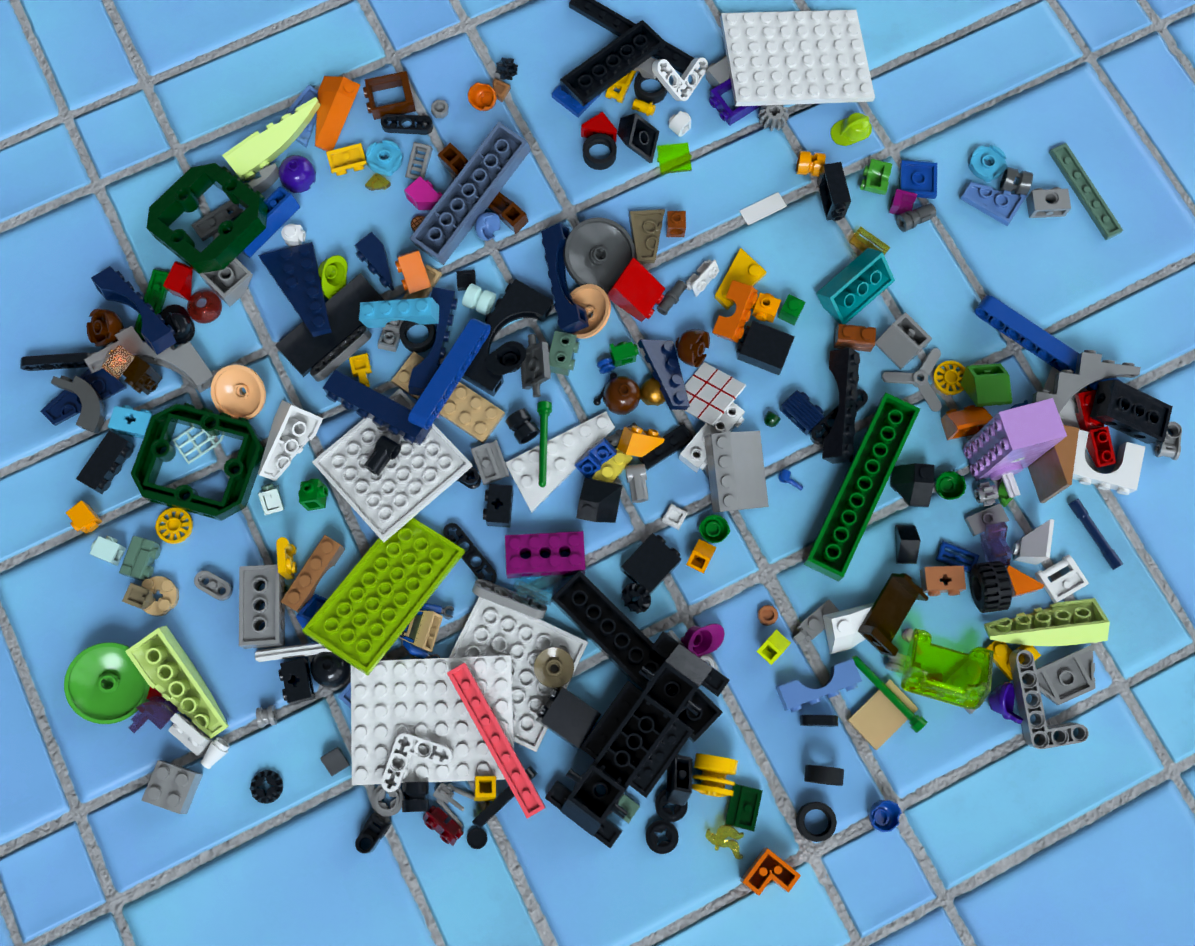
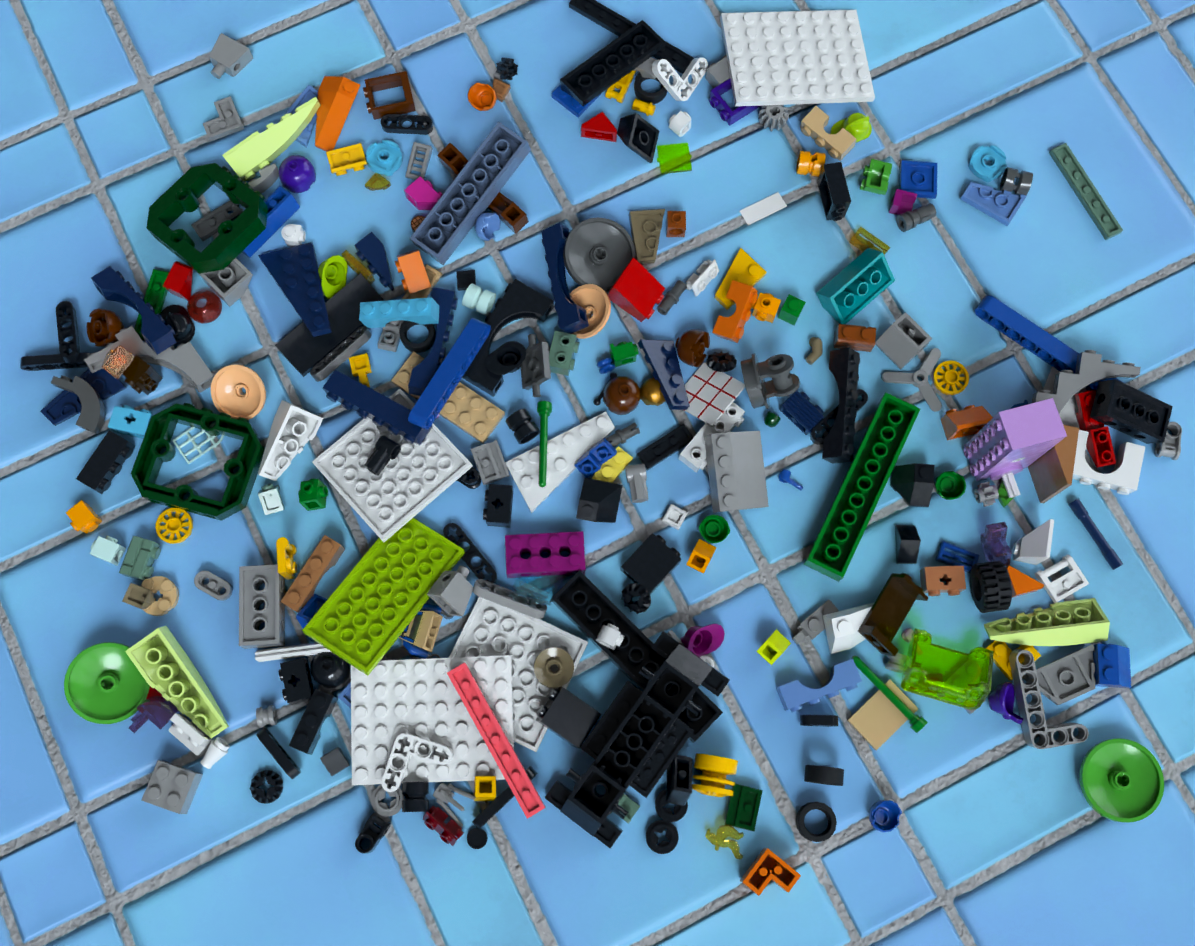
(64, 332): none -> black beam
(226, 123): none -> light grey plate
(229, 56): none -> light grey torso
(278, 753): none -> black beam
(308, 729): none -> black arch
(357, 267): none -> clear yellow tile
(439, 109): light grey tile -> none
(452, 591): none -> light grey torso
(599, 164): black tyre -> none
(610, 636): none -> white plate
(639, 442): light orange slope -> none
(726, 362): none -> black gear
(765, 347): black brick -> none
(767, 615): nougat tile -> none
(775, 367): none -> dark grey piece
(817, 350): none -> dark tan arm
(837, 144): none -> tan arch
(986, 517): light grey plate -> none
(987, 384): bright green slope -> none
(1040, 208): light grey brick -> none
(1112, 666): none -> blue slope
(1121, 780): none -> bright green dish

